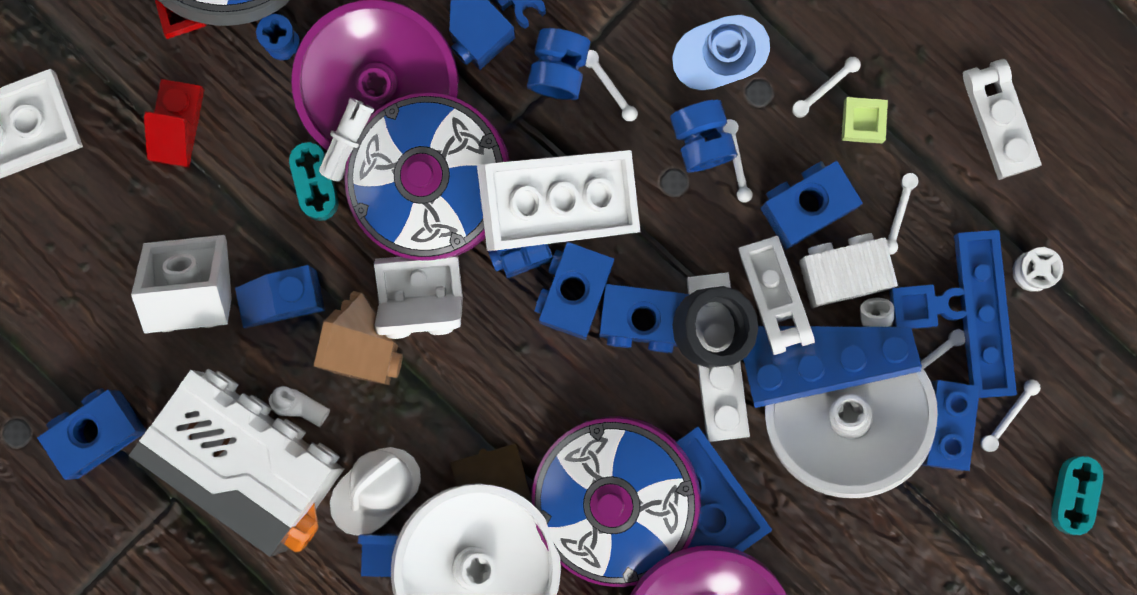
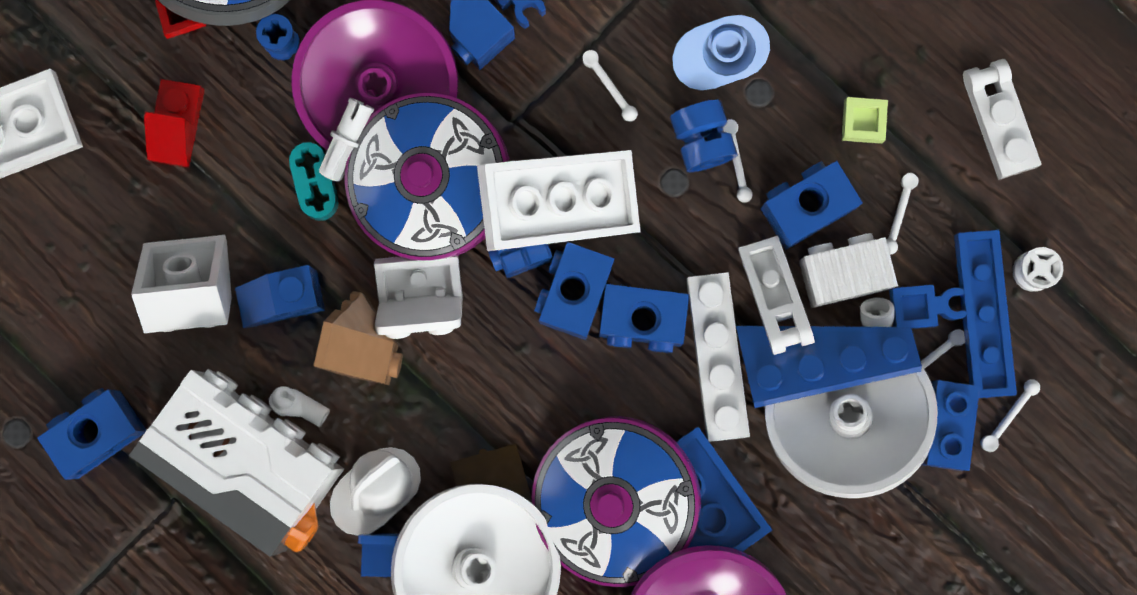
(559, 62): blue wheel -> none
(744, 323): black tyre -> none
(801, 107): white hinge -> none
(1067, 493): teal beam -> none

